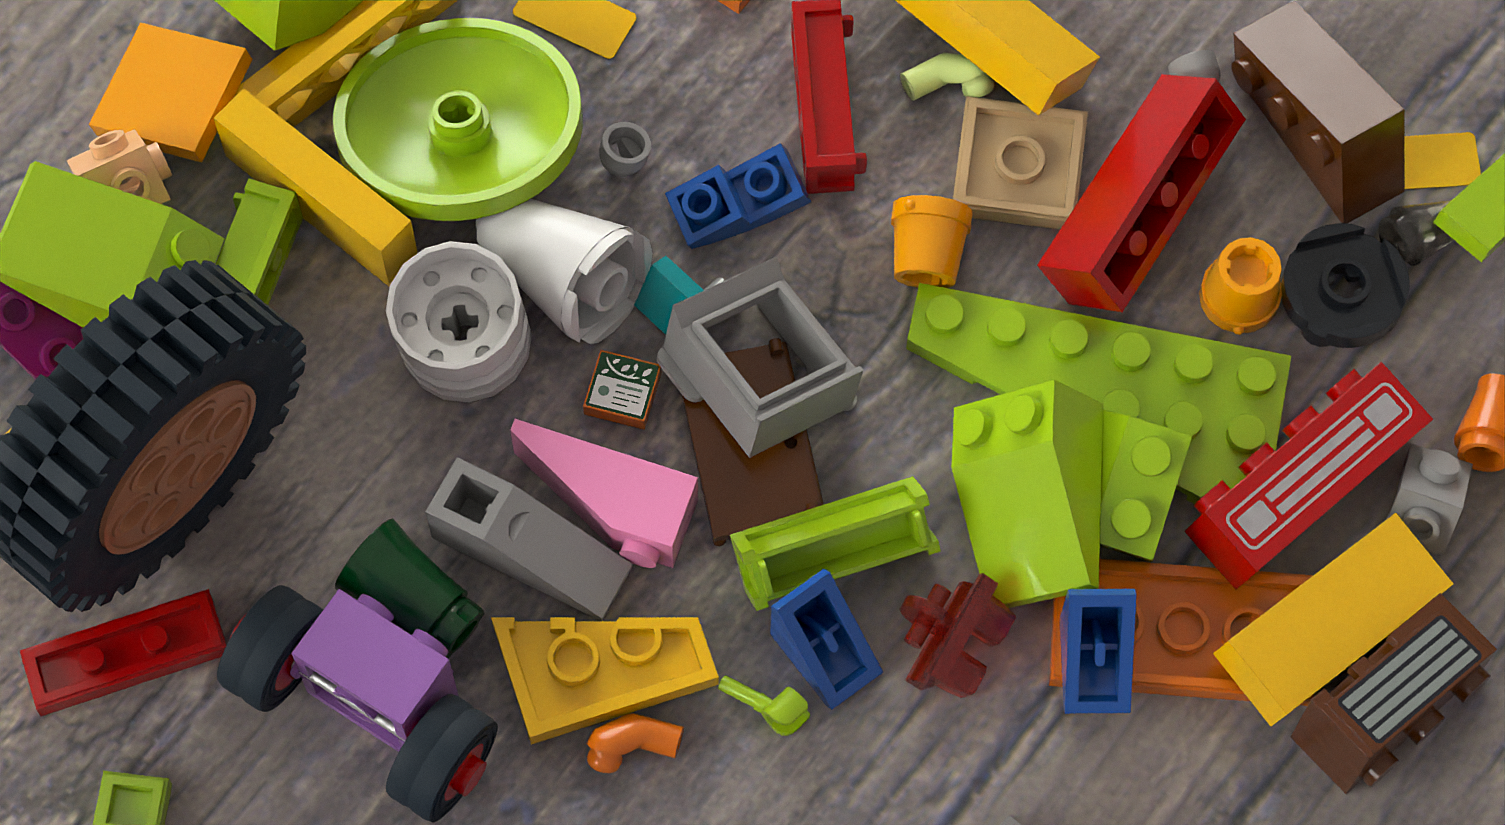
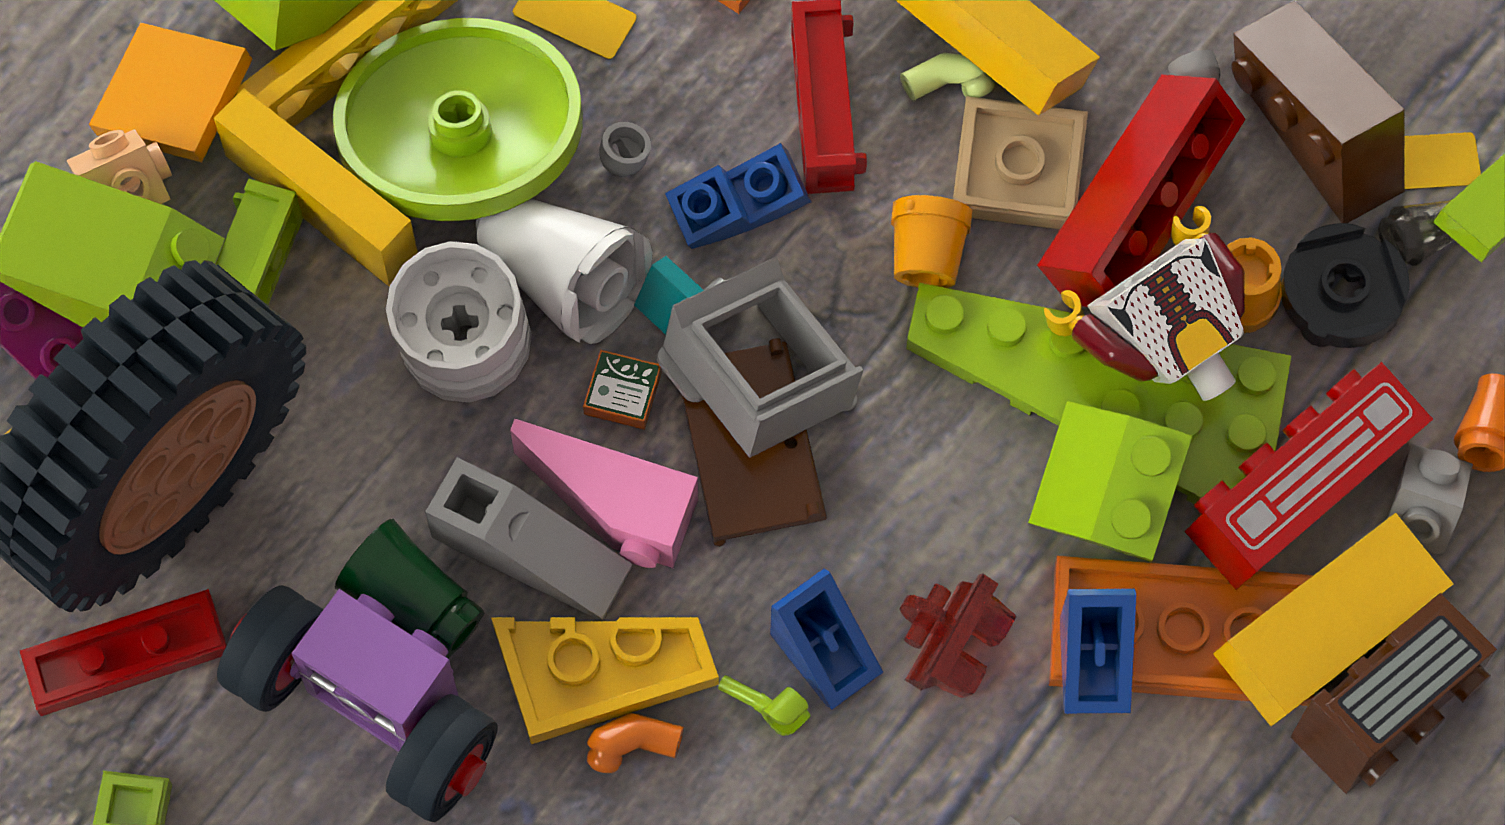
(834, 537): lime container -> none
(1032, 489): lime slope -> none
(1168, 314): none -> torso

